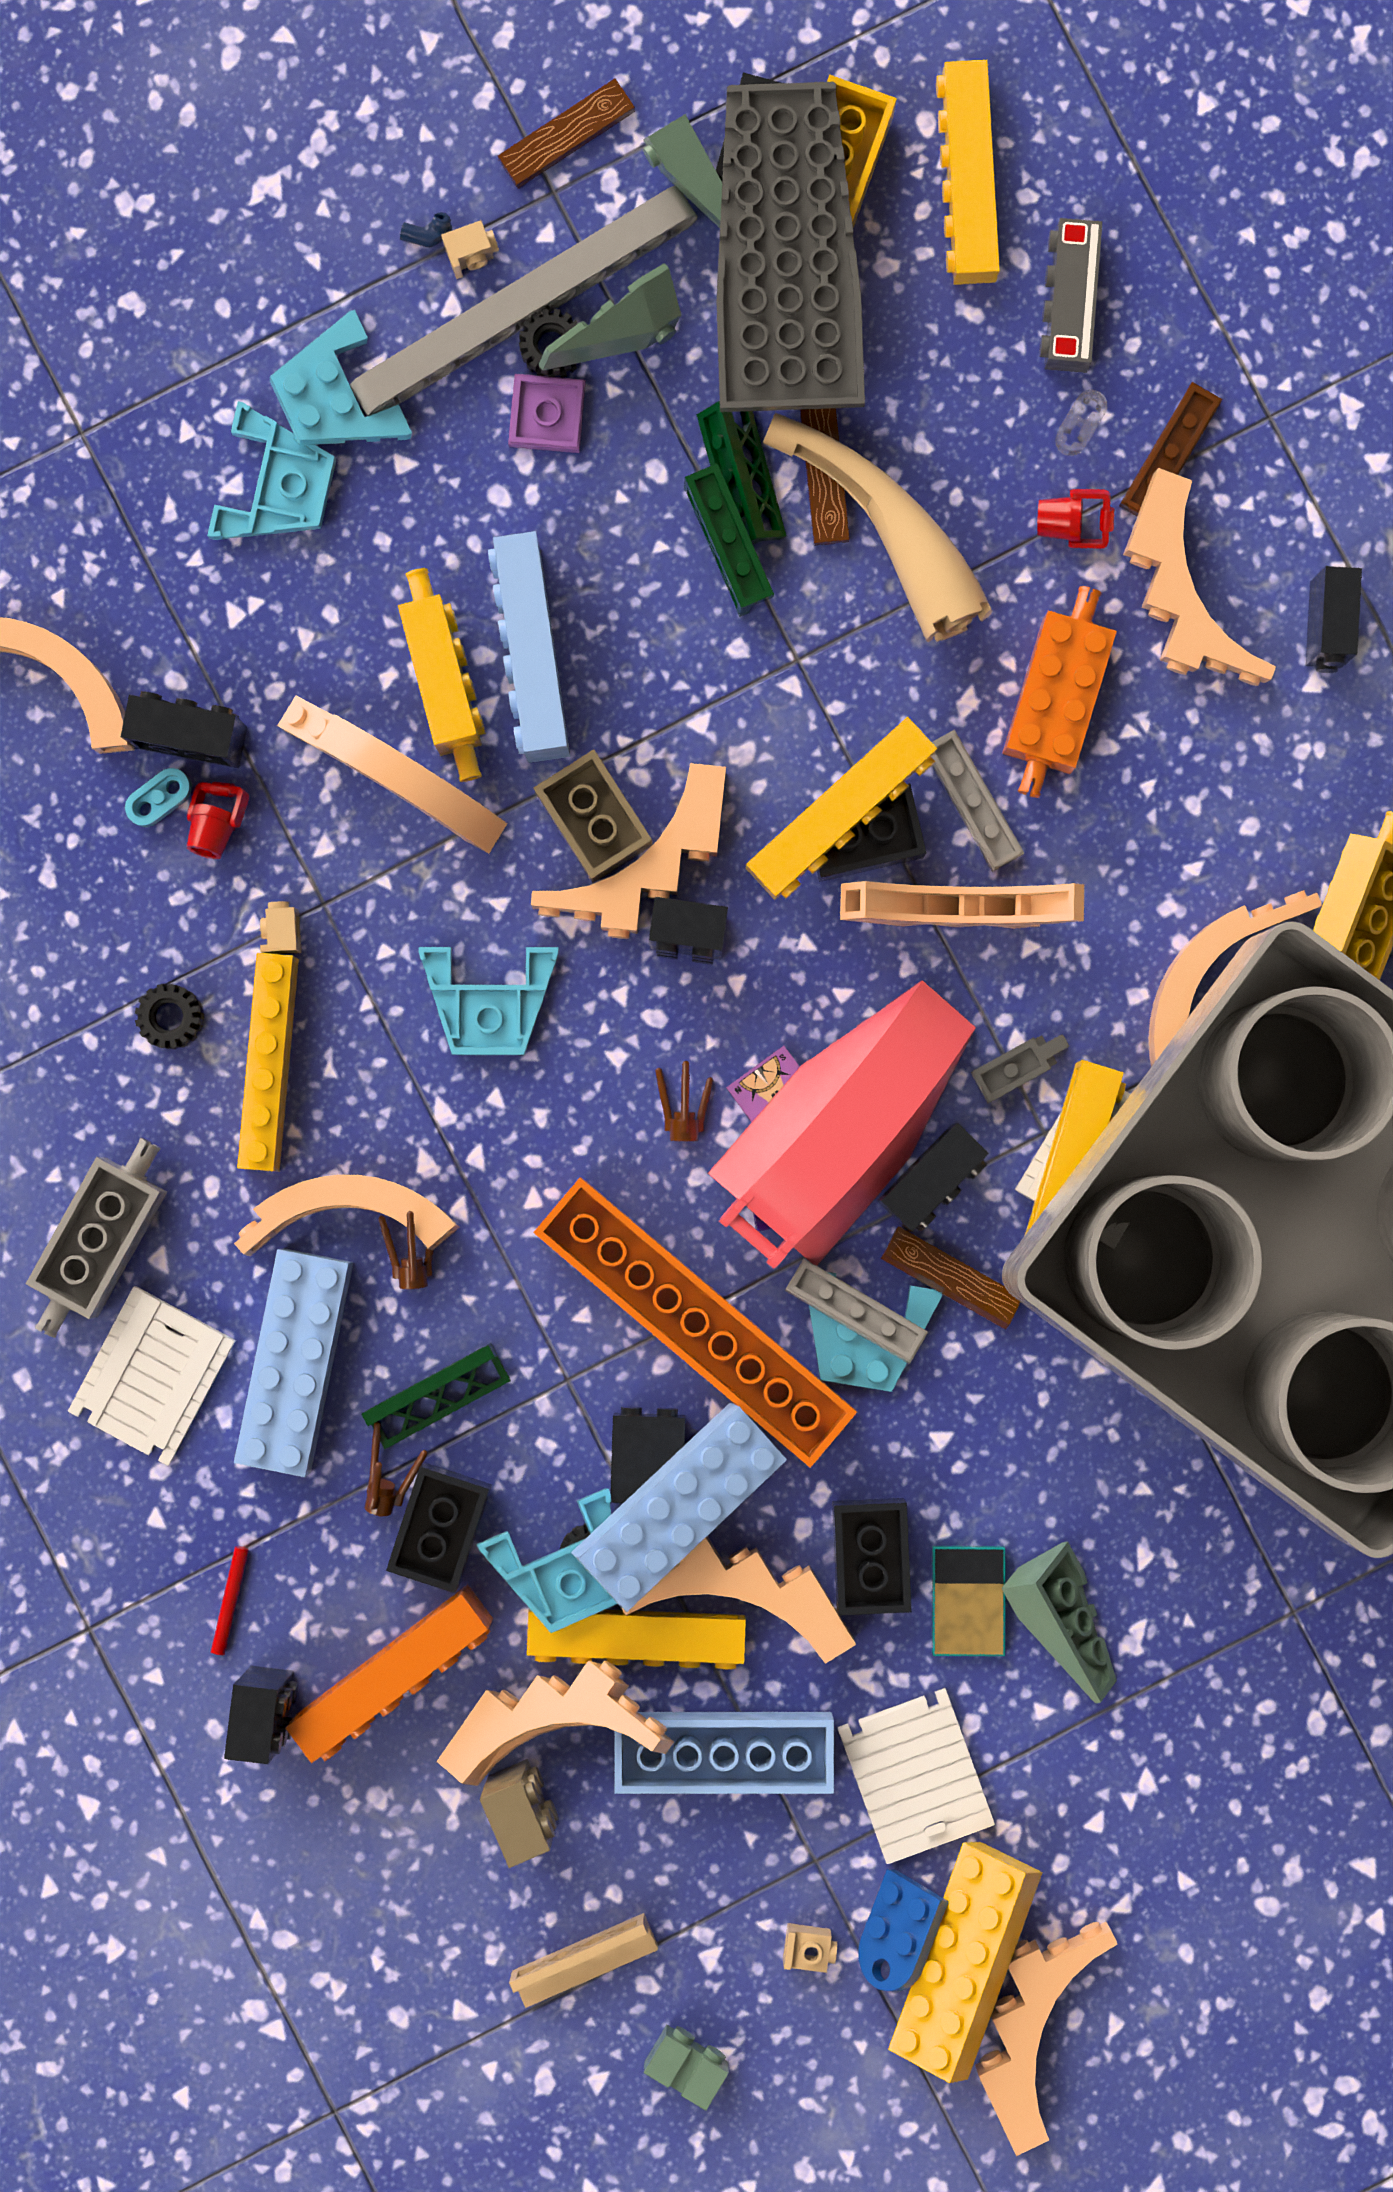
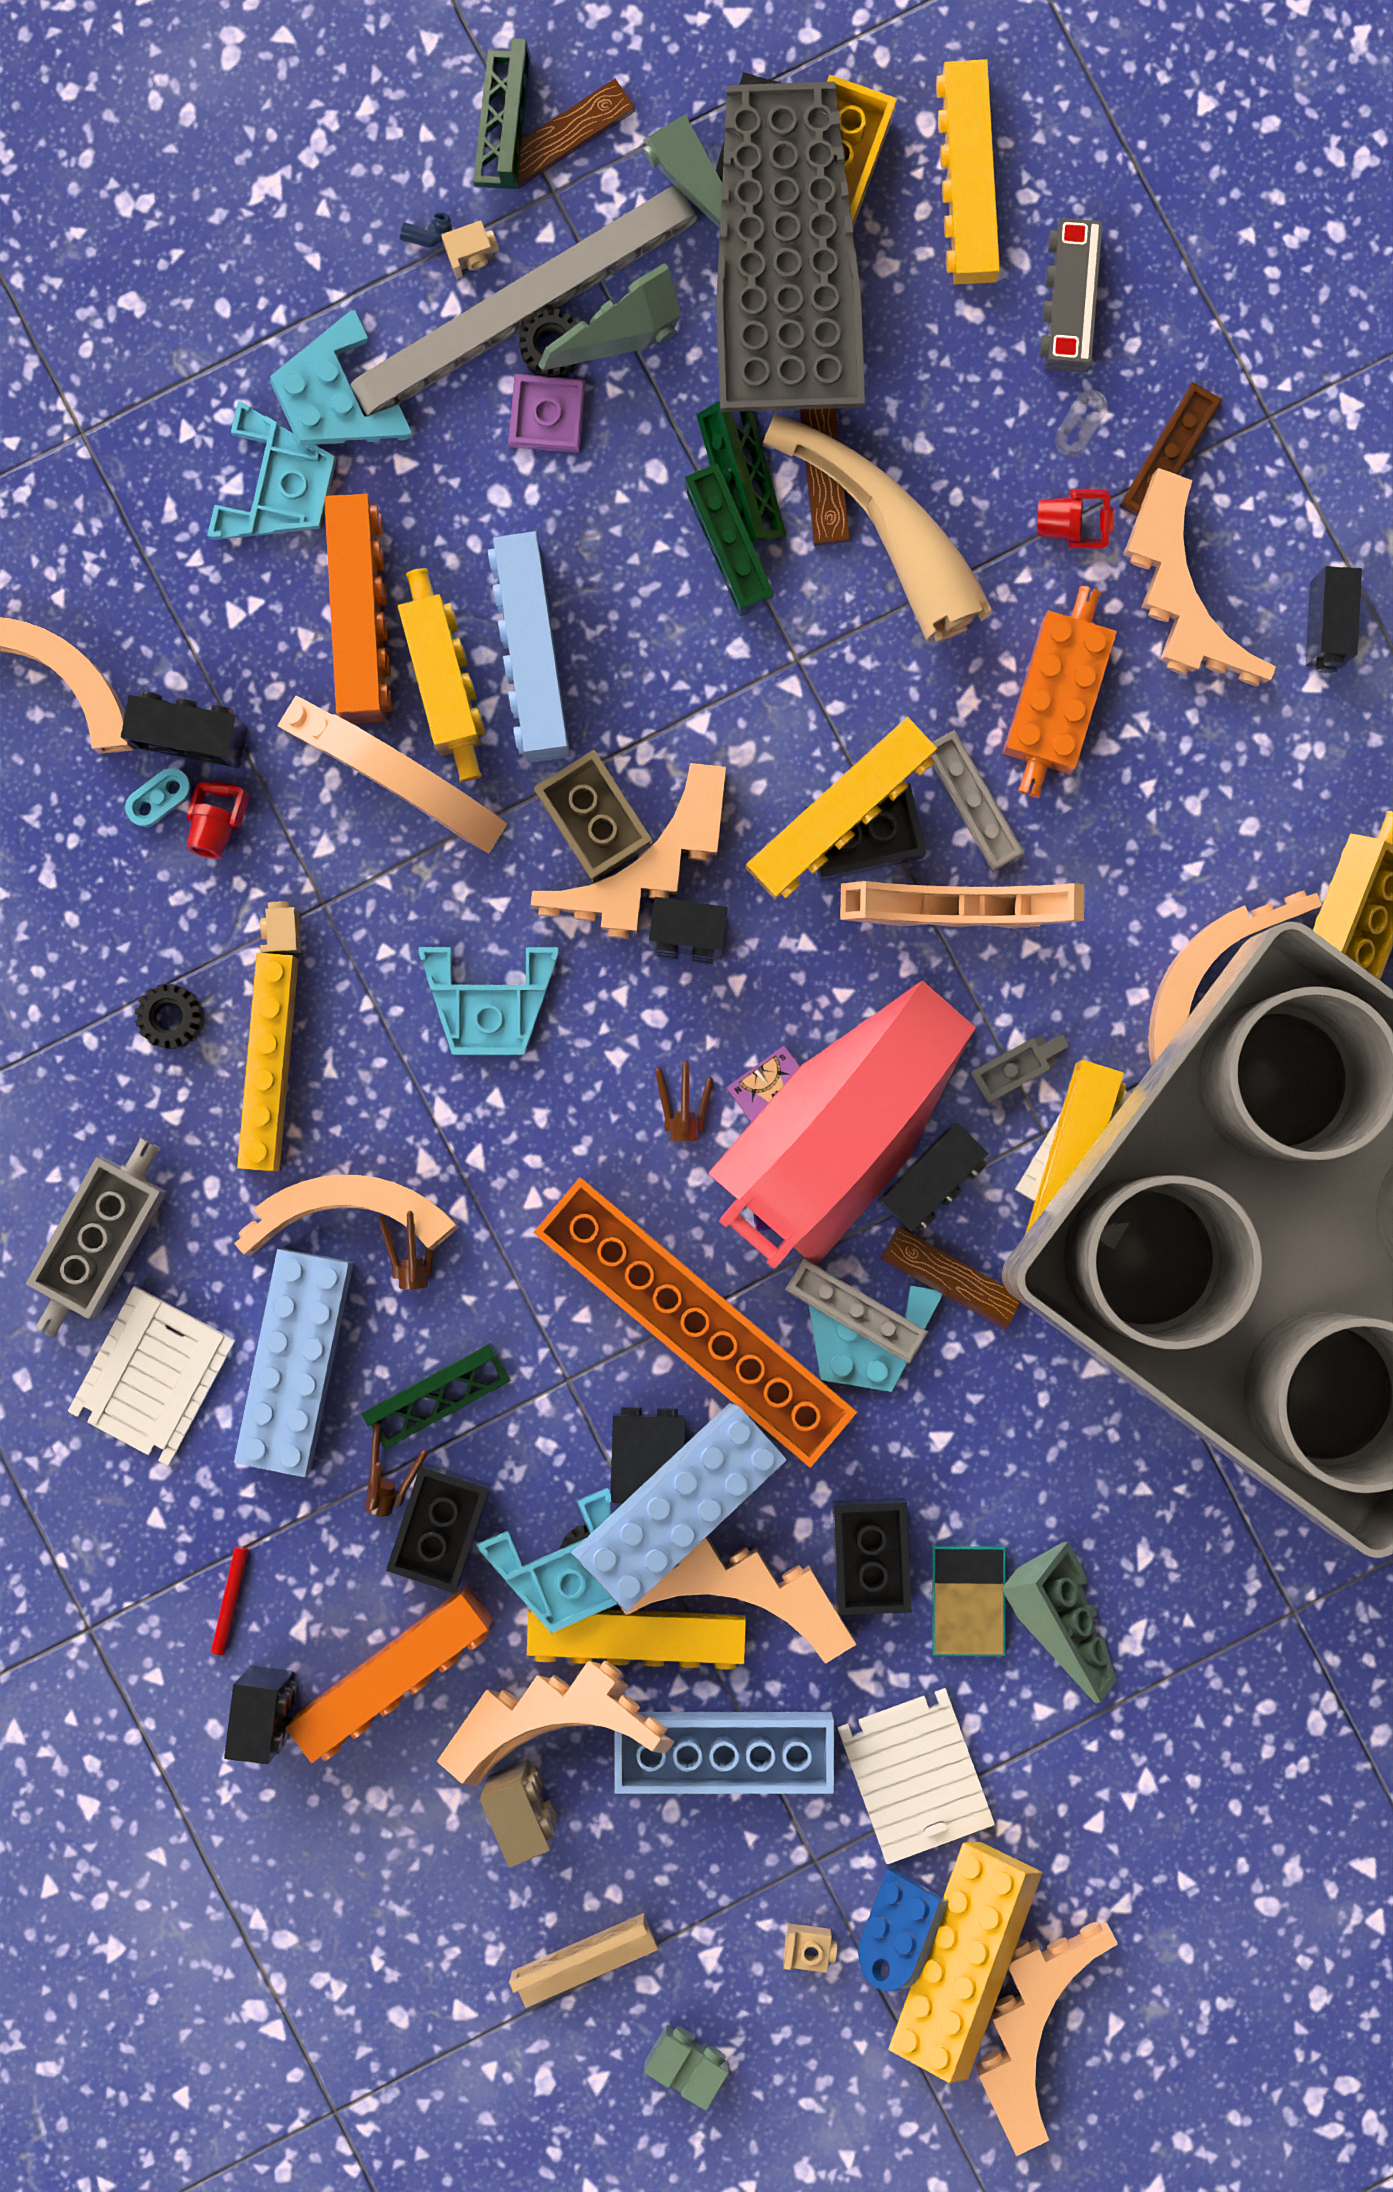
(356, 608): none -> orange brick
(510, 119): none -> fence

